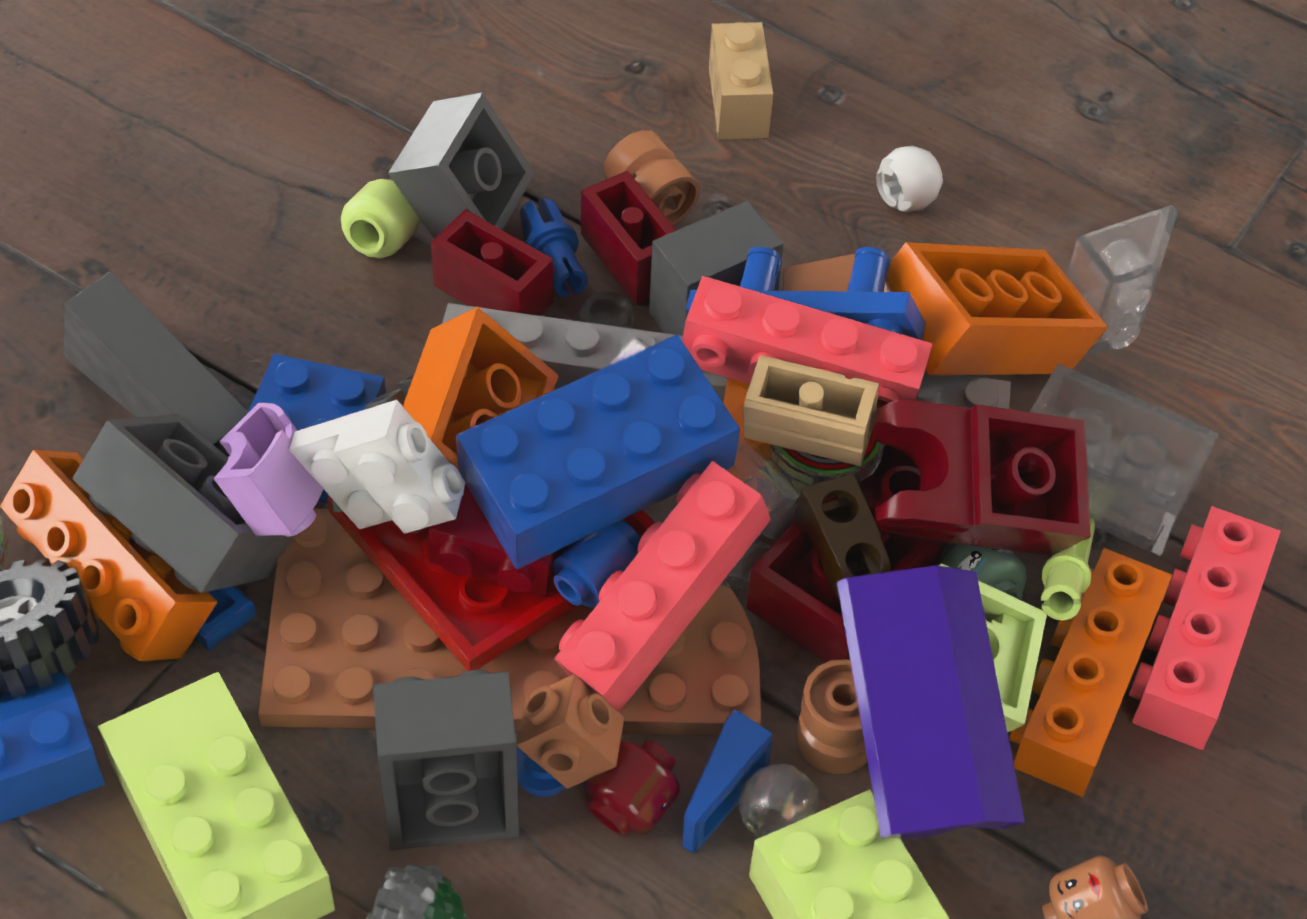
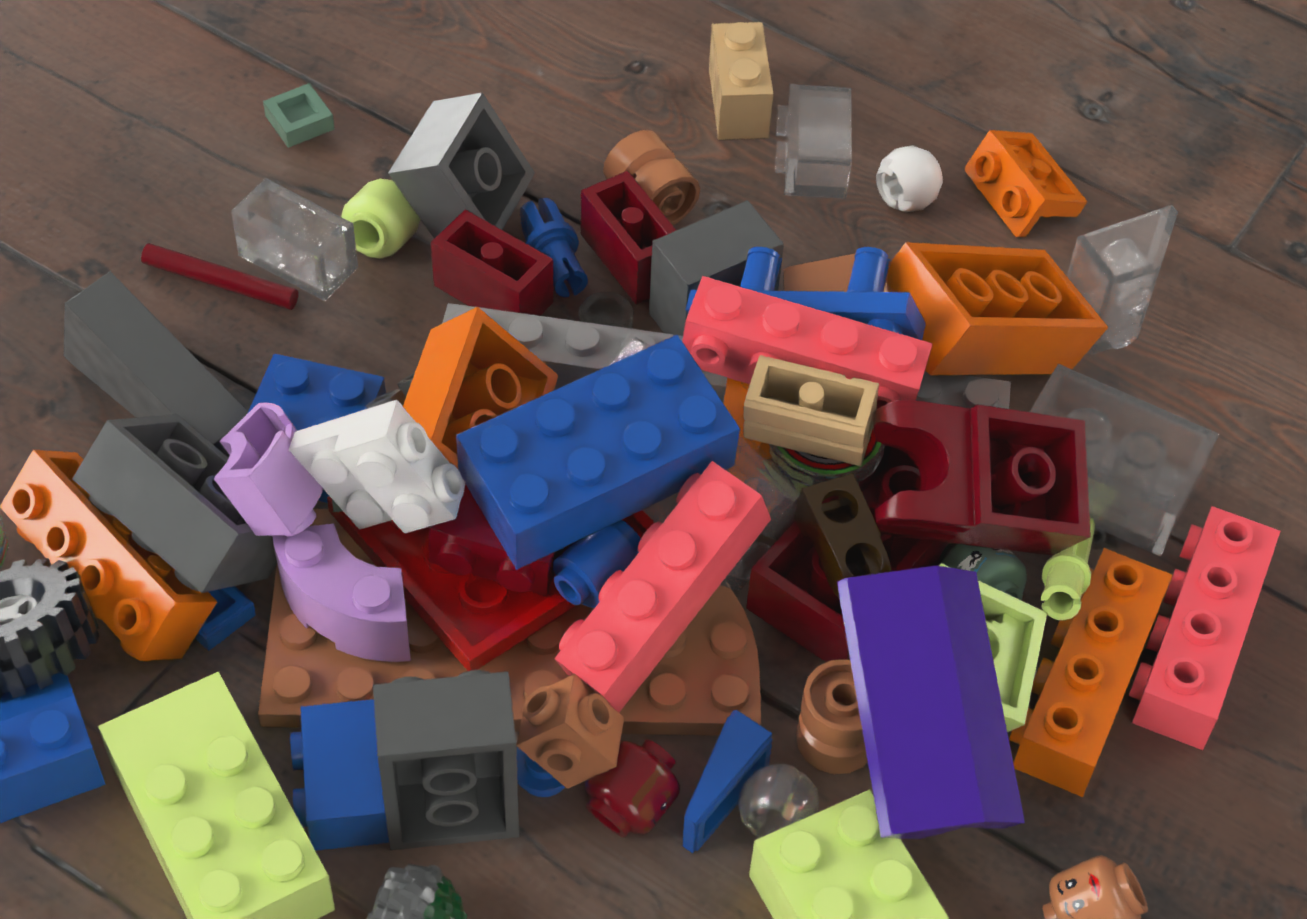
(219, 276): none -> dark red bar
(295, 239): none -> clear brick
(298, 115): none -> sand green plate
(341, 775): none -> blue brick
(343, 596): none -> lavender brick
(817, 141): none -> clear brick
(1022, 180): none -> orange bracket

